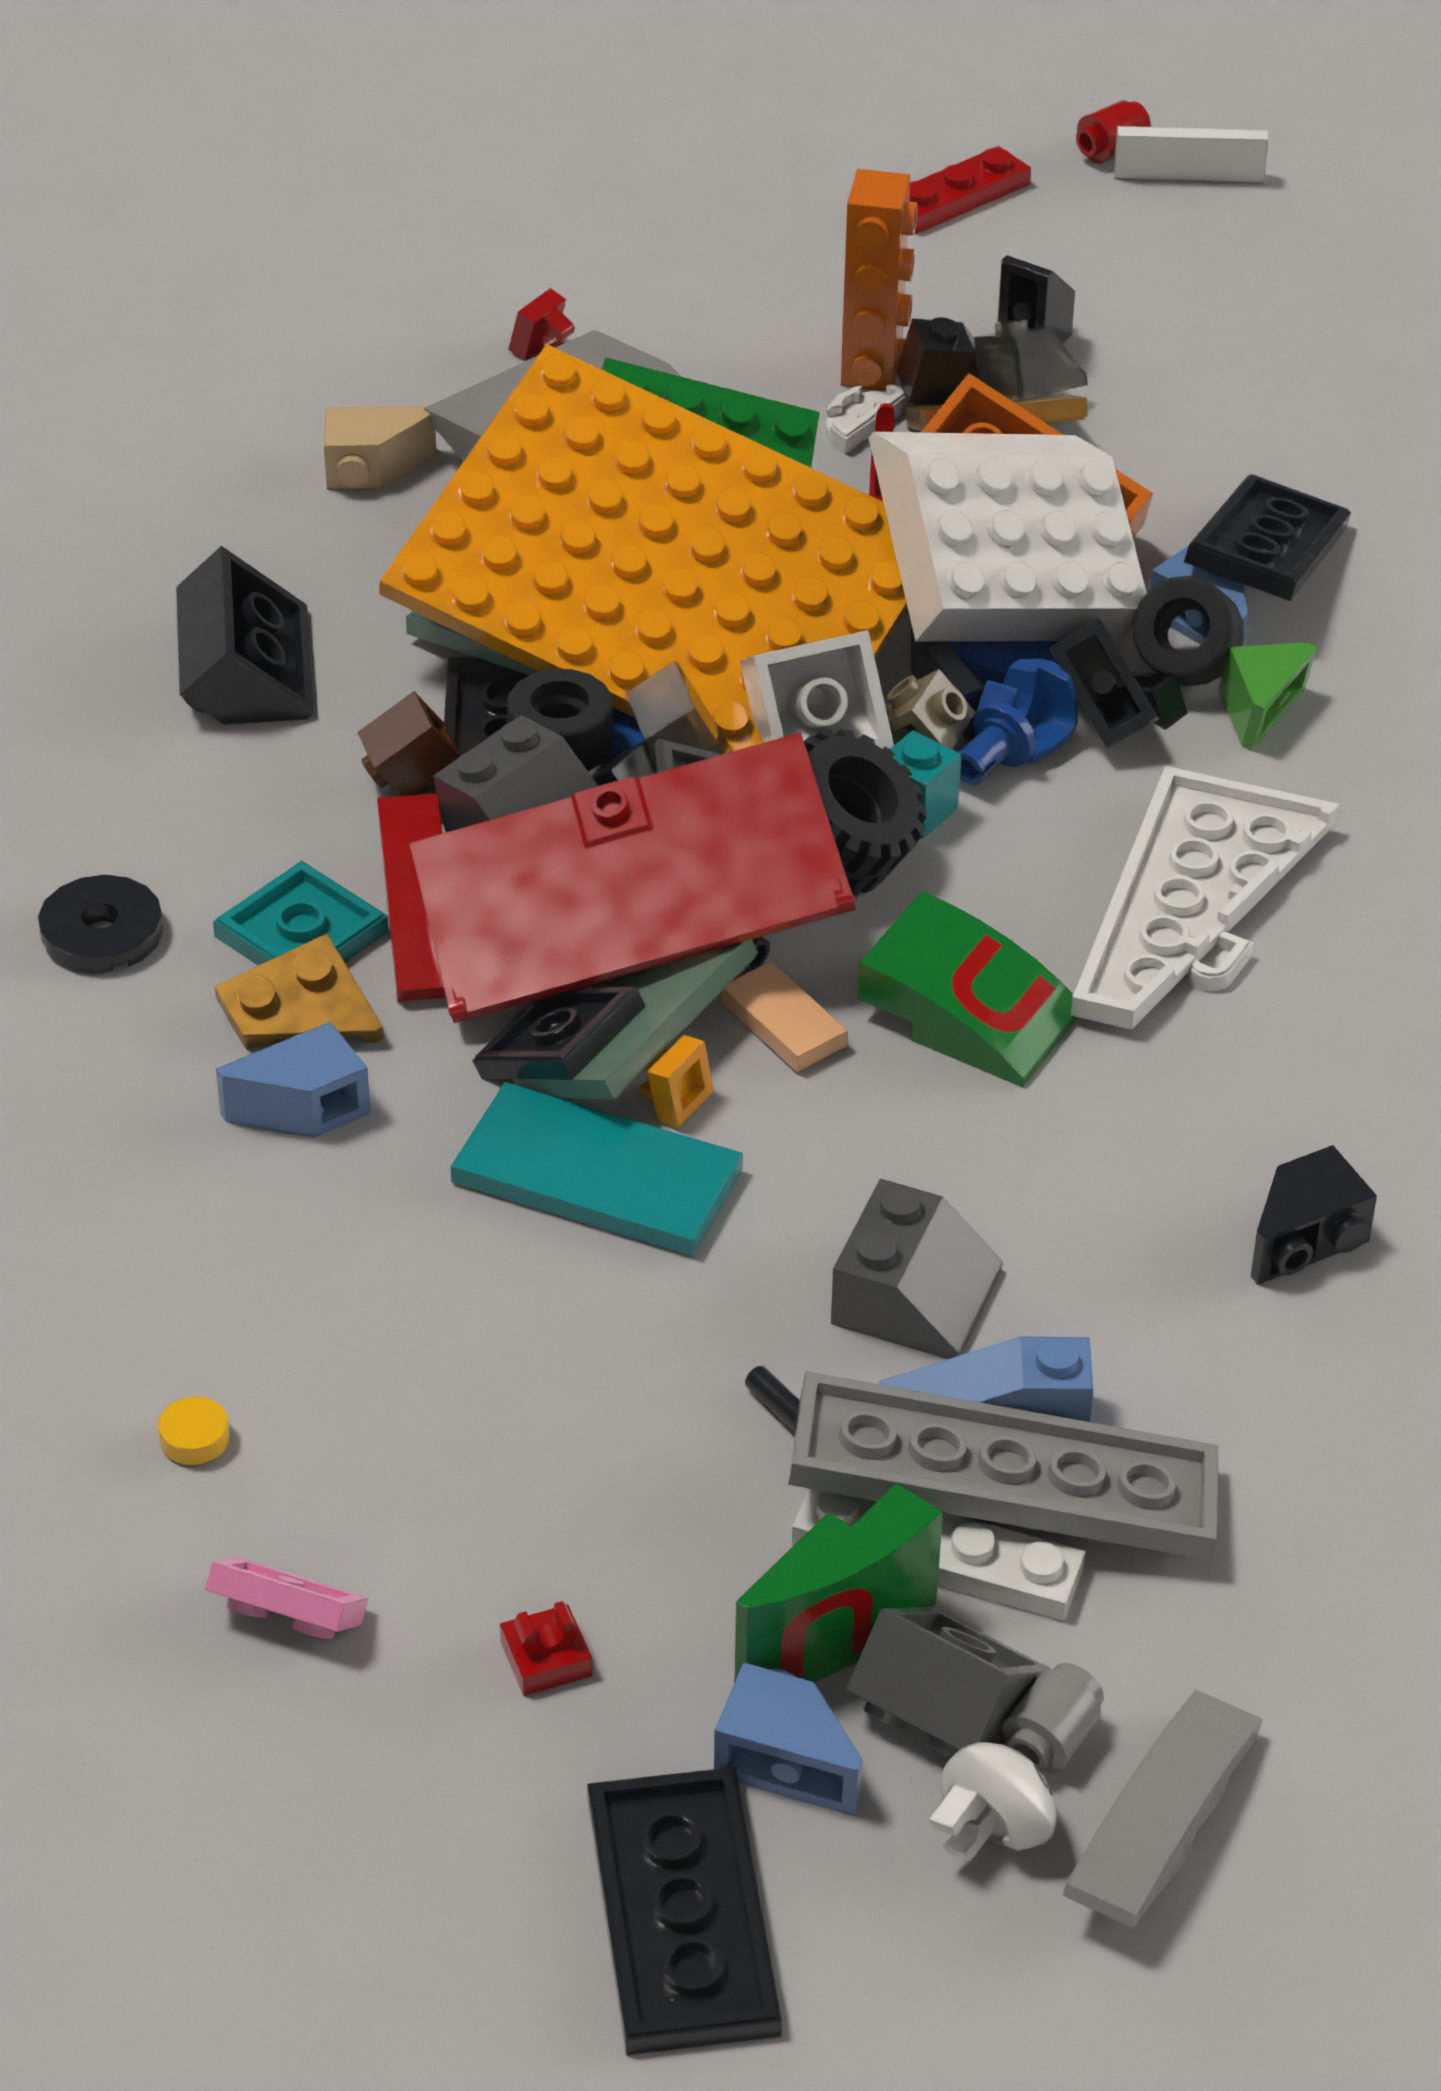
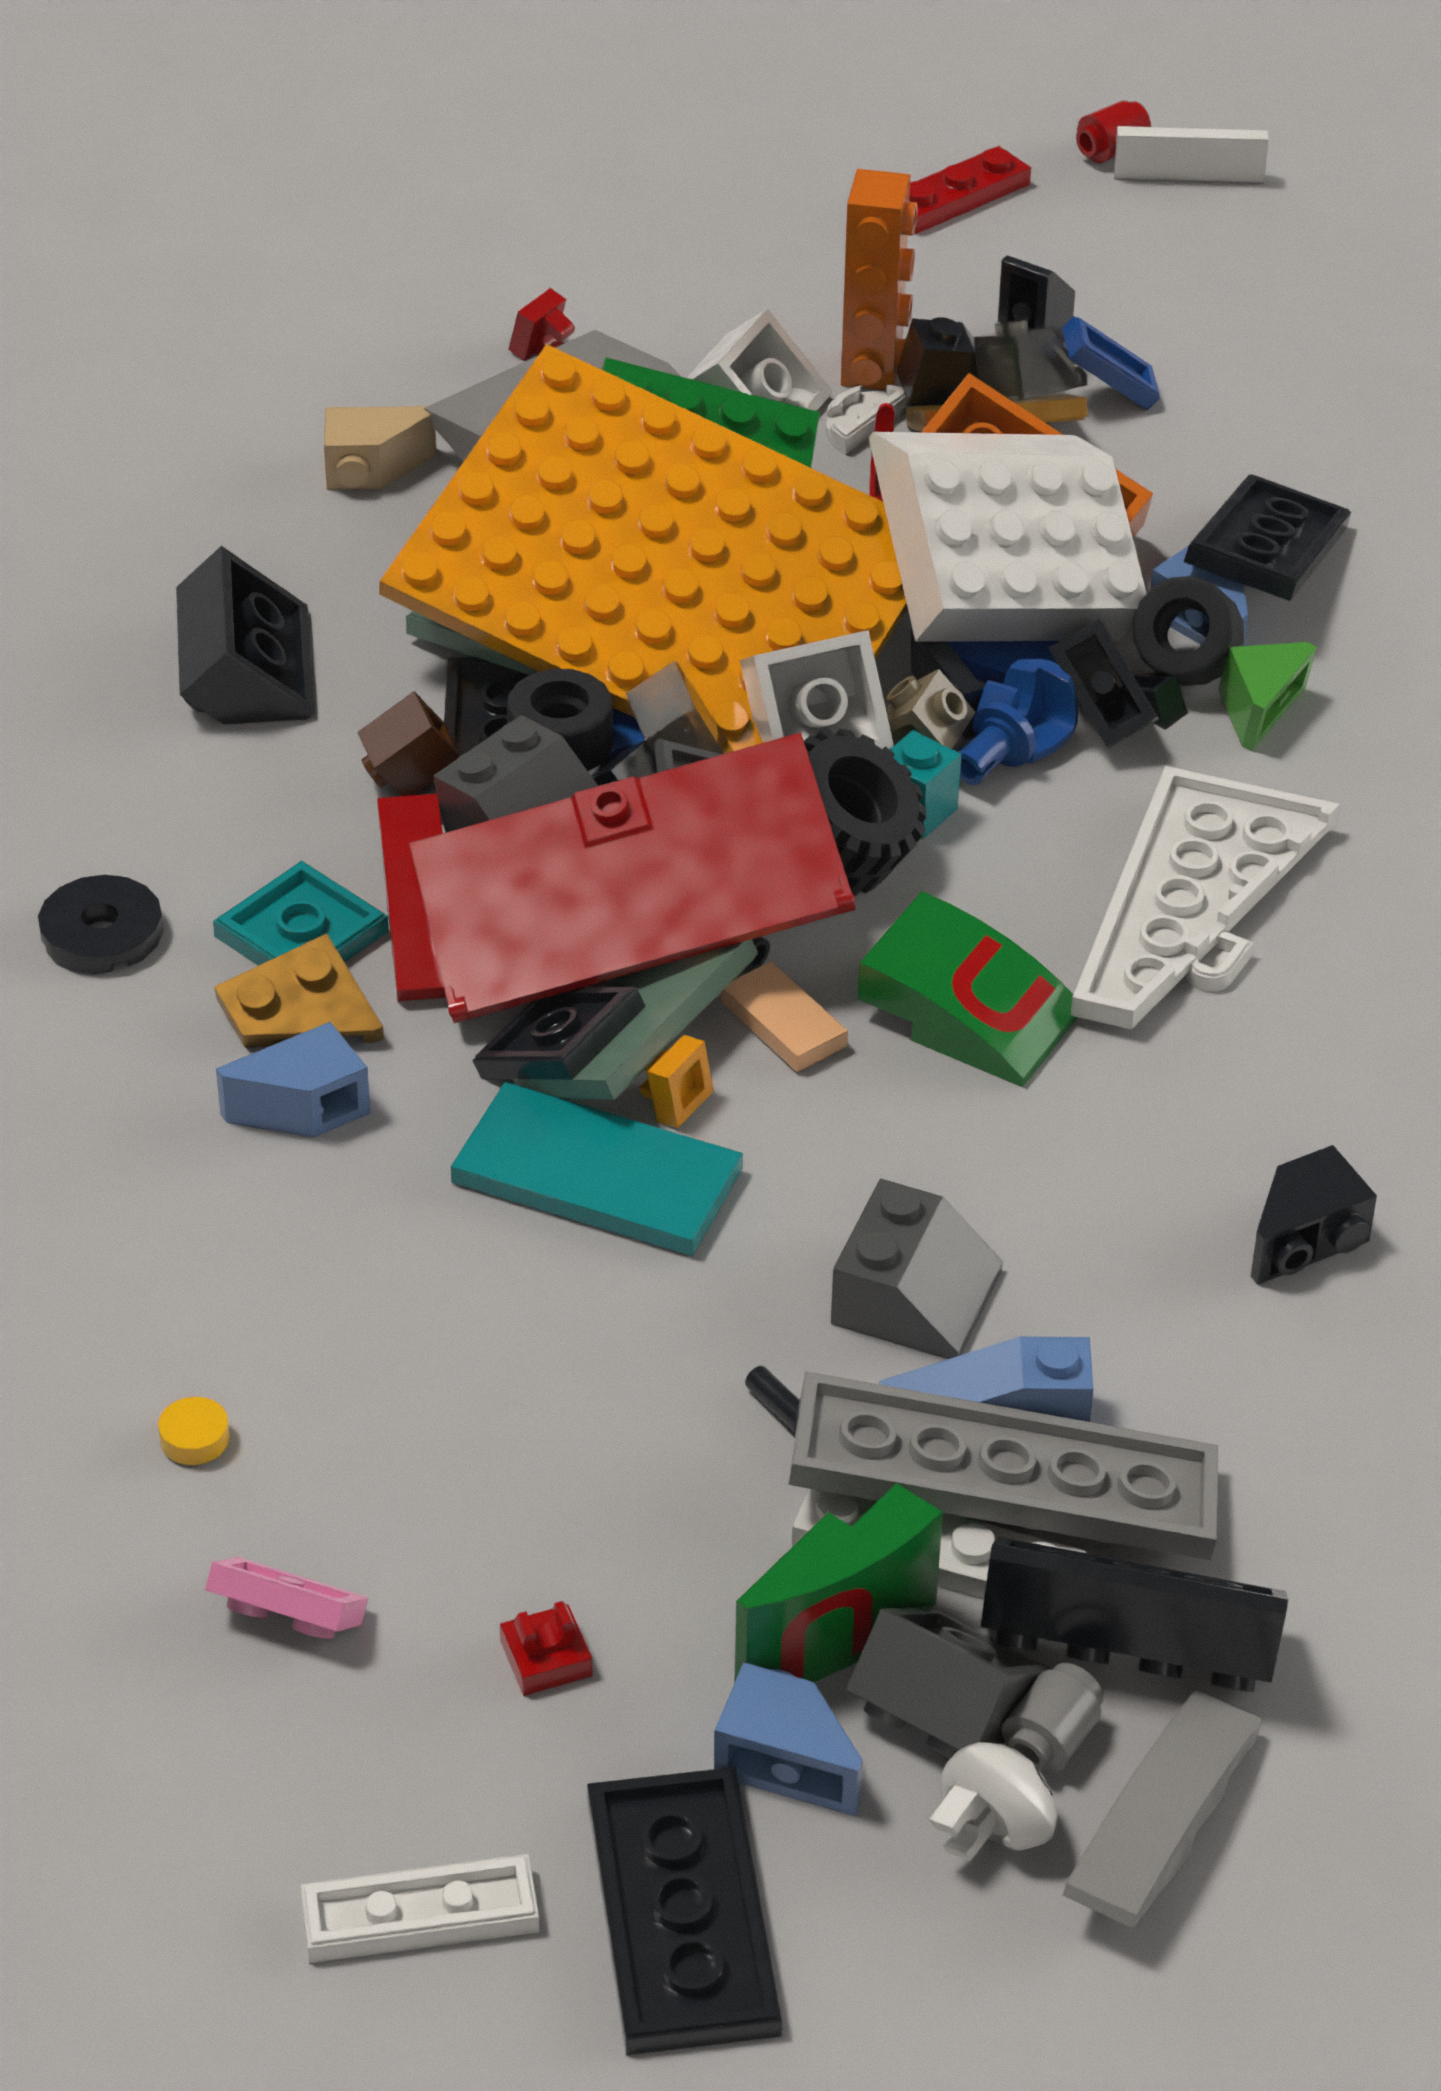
(419, 1908): none -> white tile
(763, 363): none -> white slope
(1110, 362): none -> blue tile
(1133, 1611): none -> black slope

